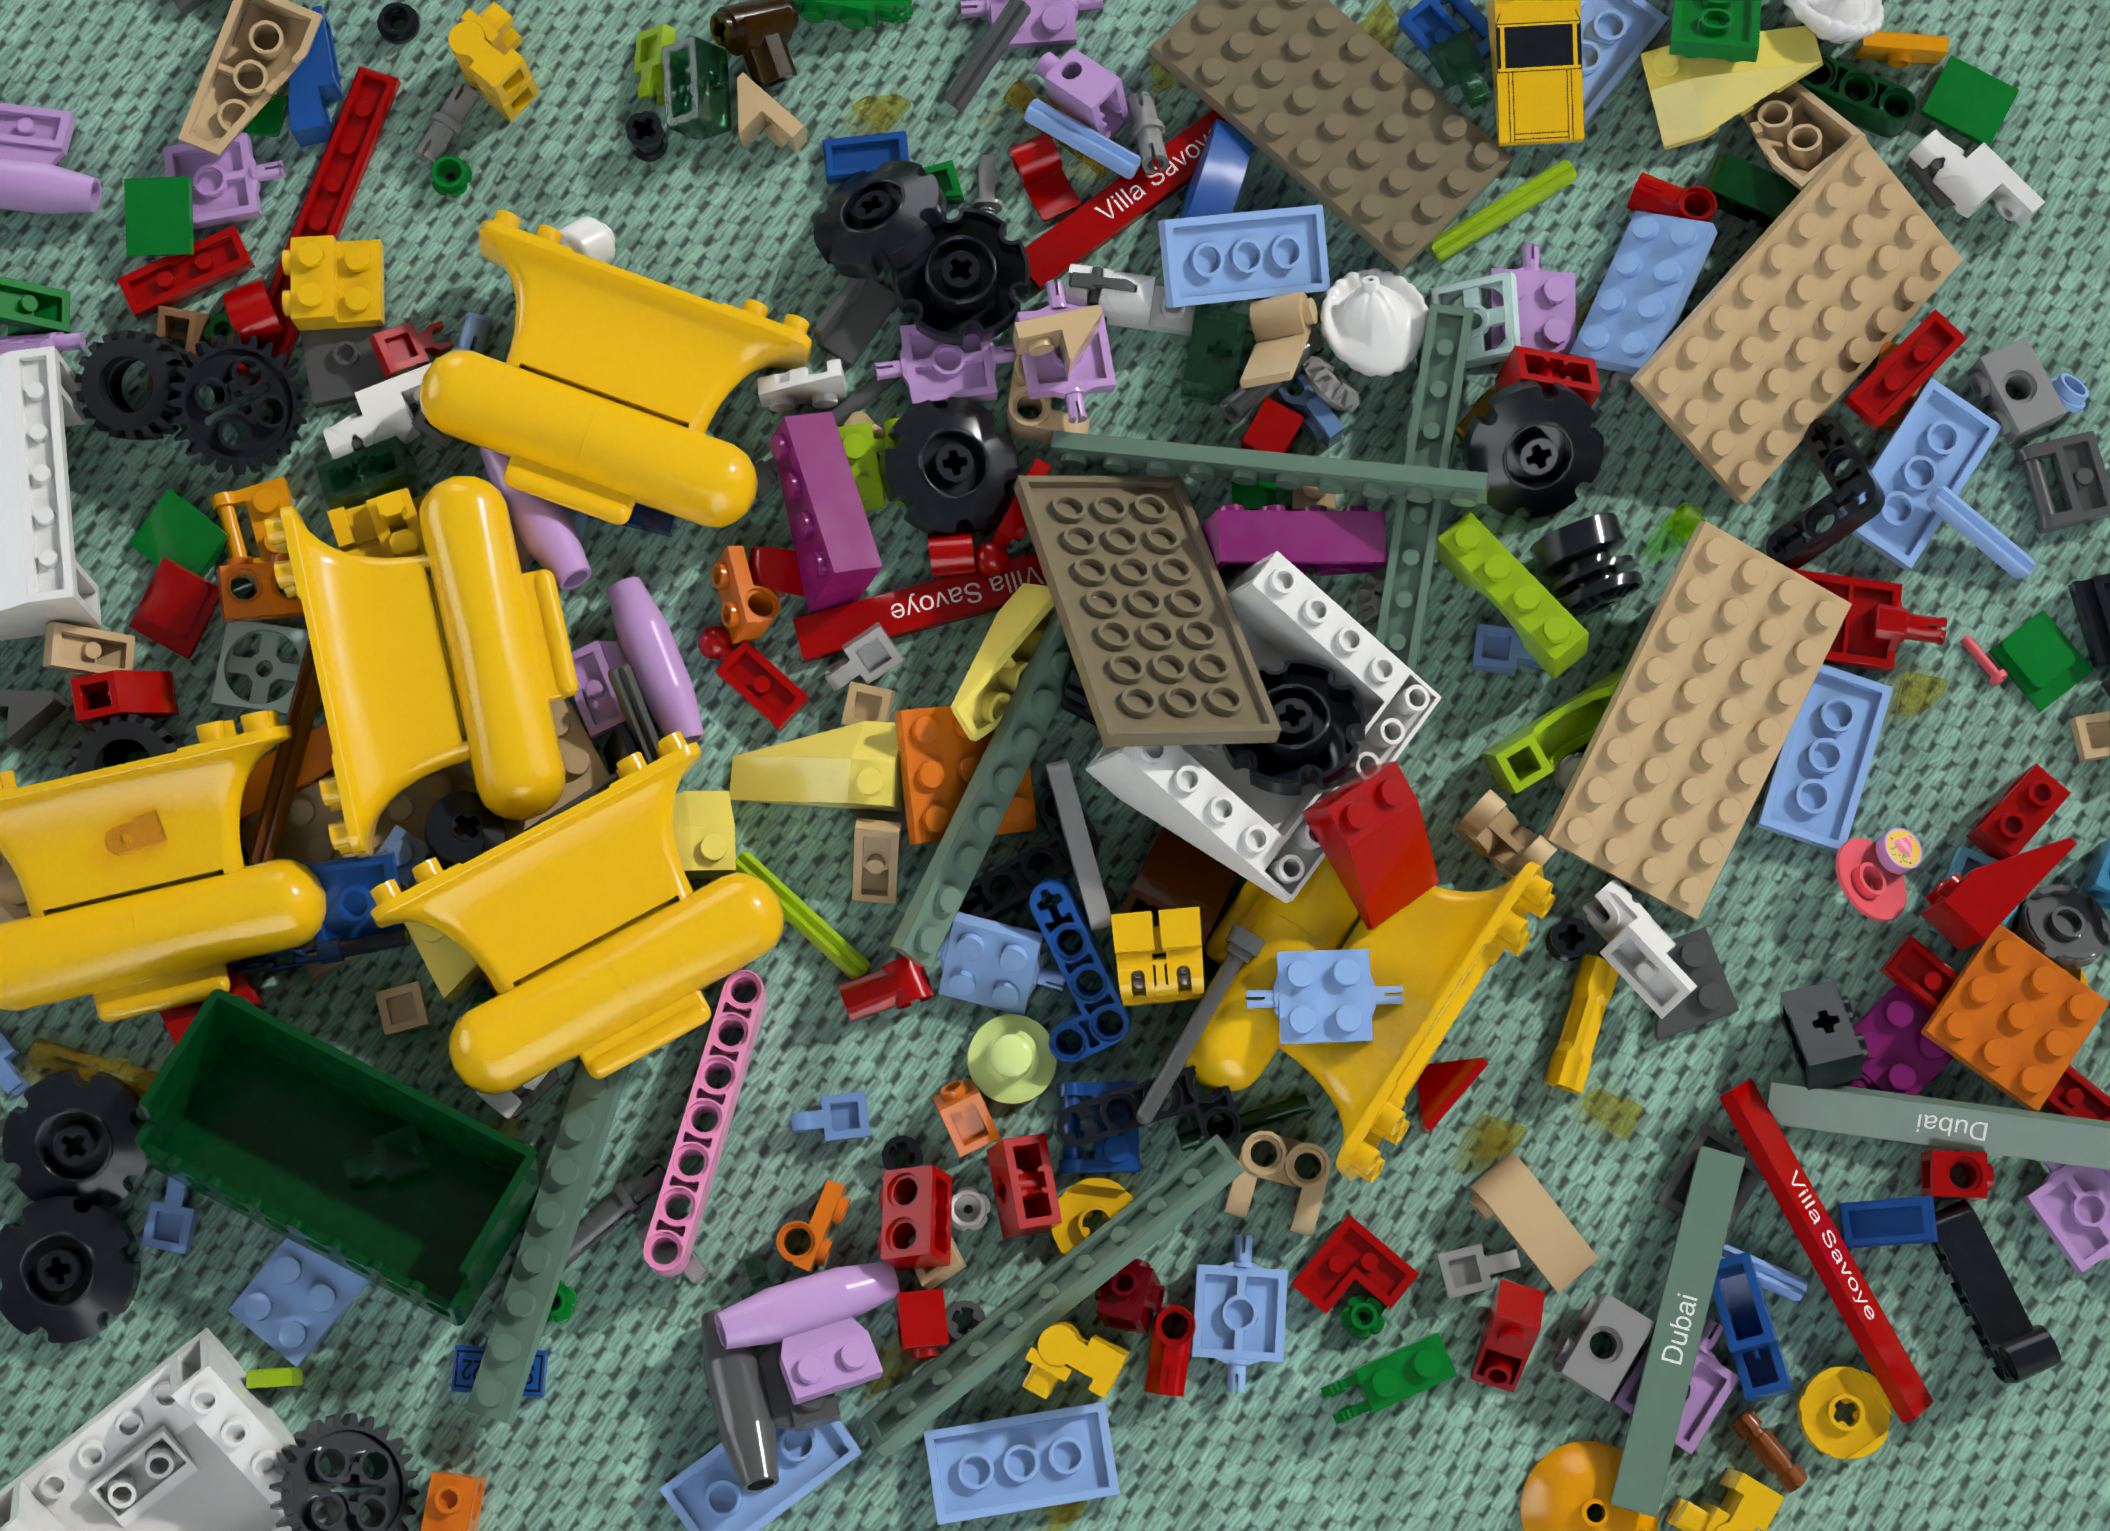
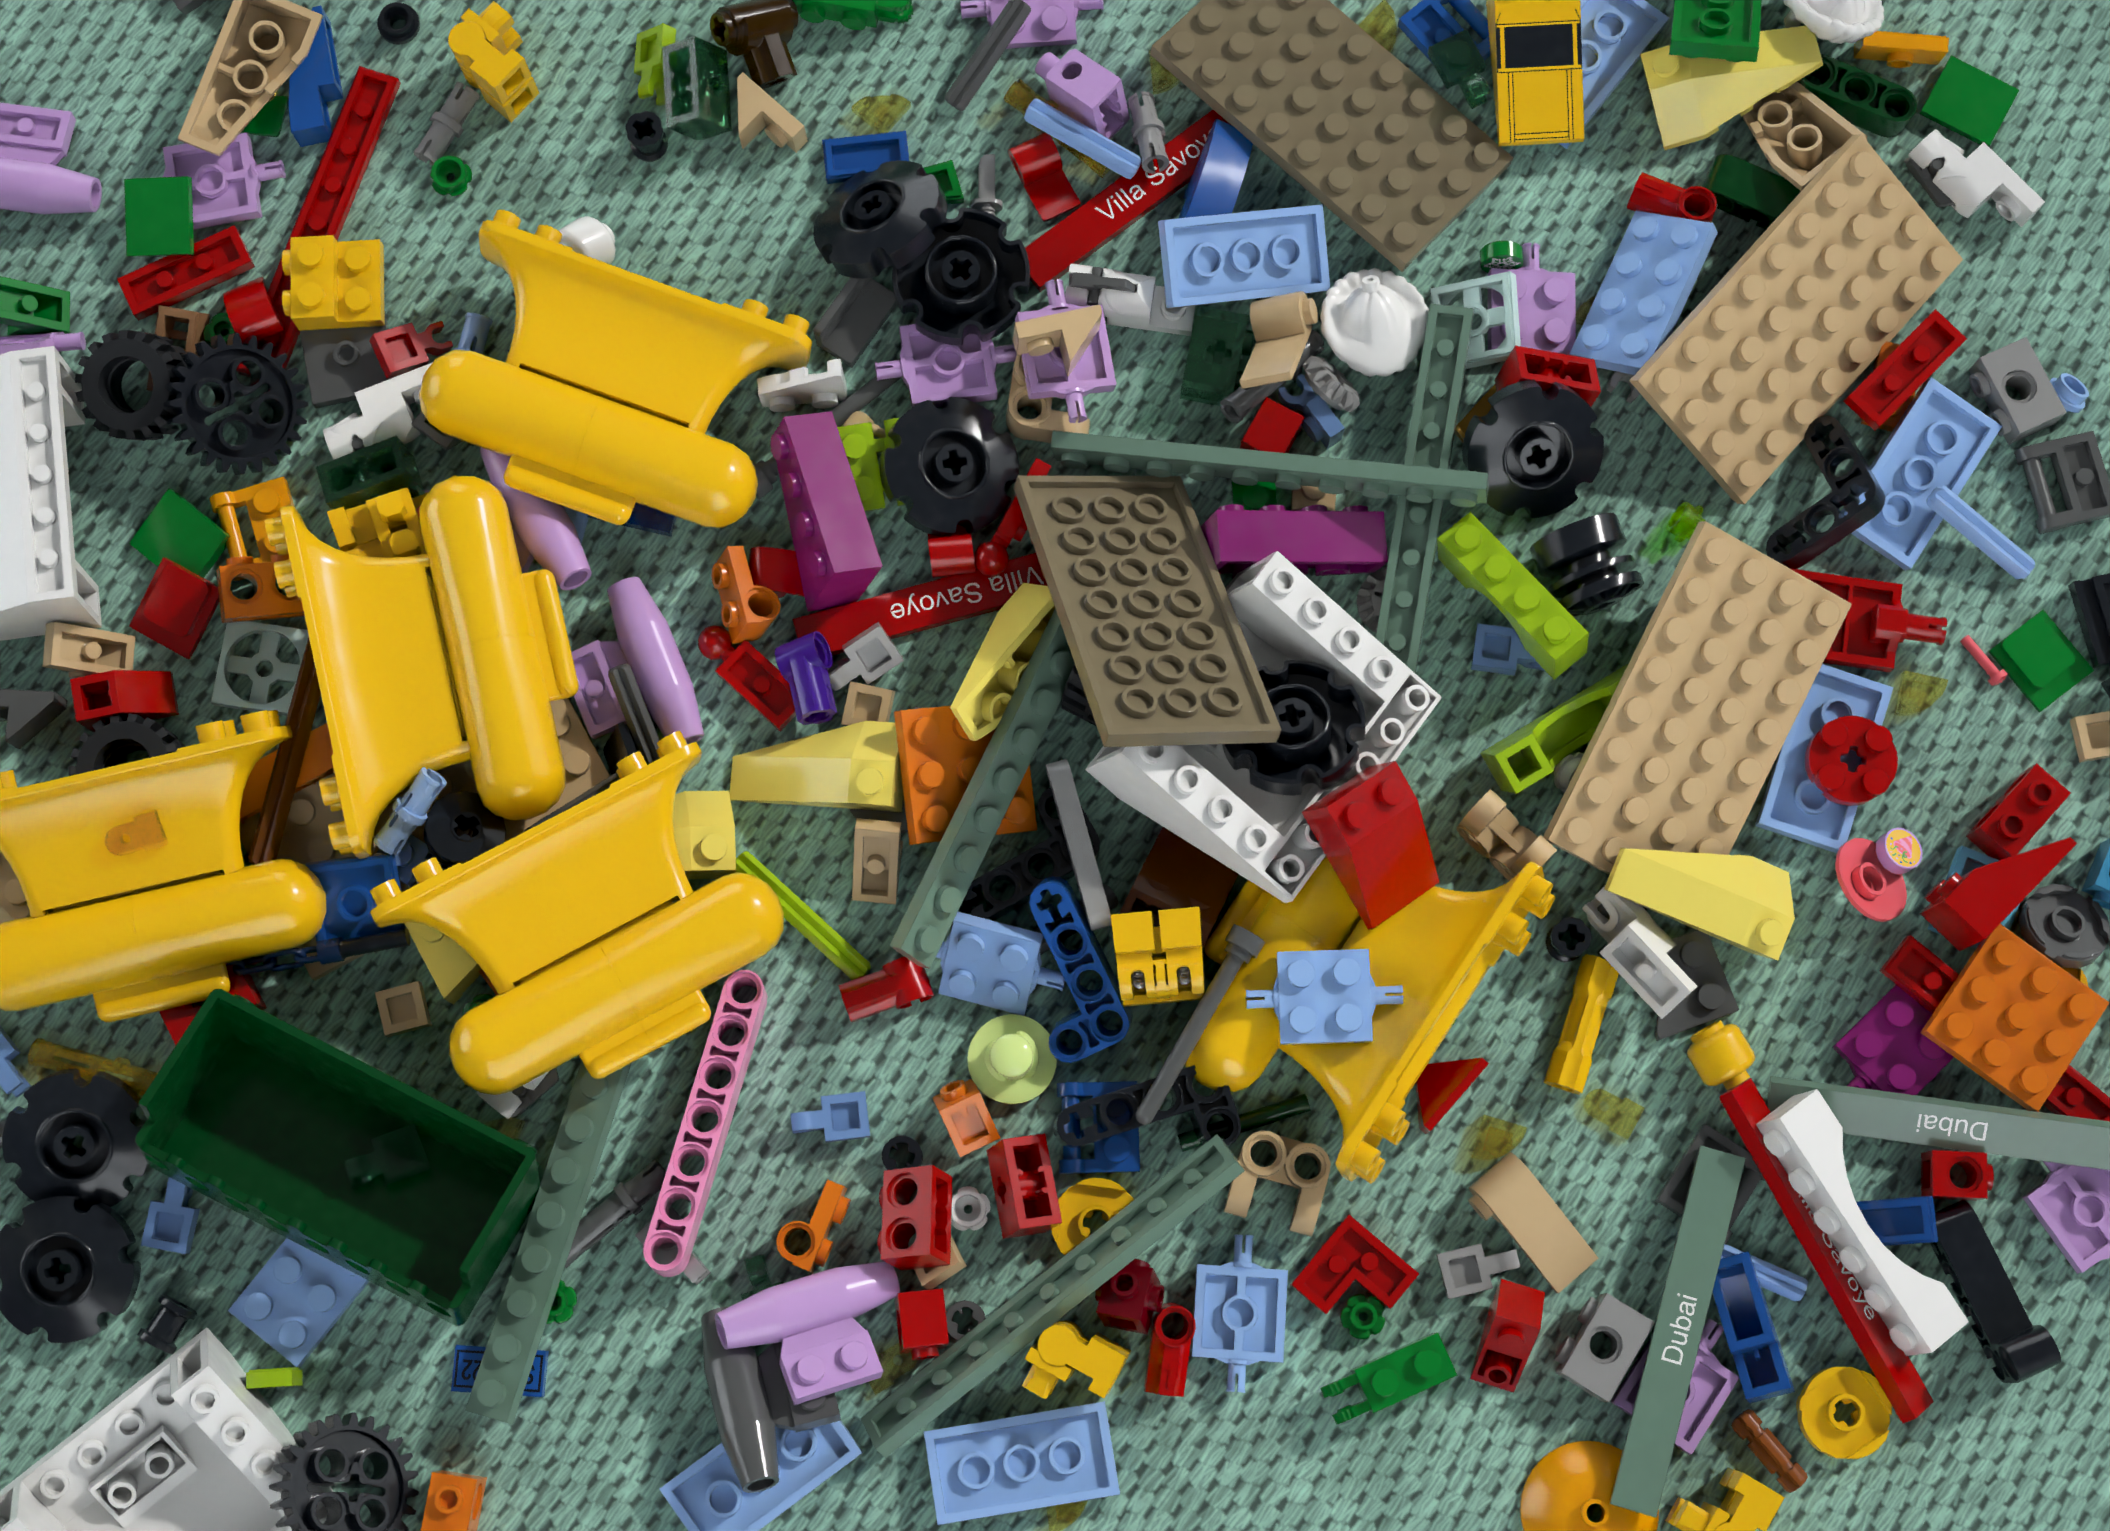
(167, 1324): none -> black bush
(410, 811): none -> light blue pin
(805, 667): none -> dark purple piece
(1501, 255): none -> green tile
(1502, 211): lime axle -> none
(1717, 894): none -> light yellow wedge
(1721, 1055): none -> yellow head
(1810, 1148): none -> white arch
(1822, 1035): black brick -> none
(1832, 776): none -> red plate

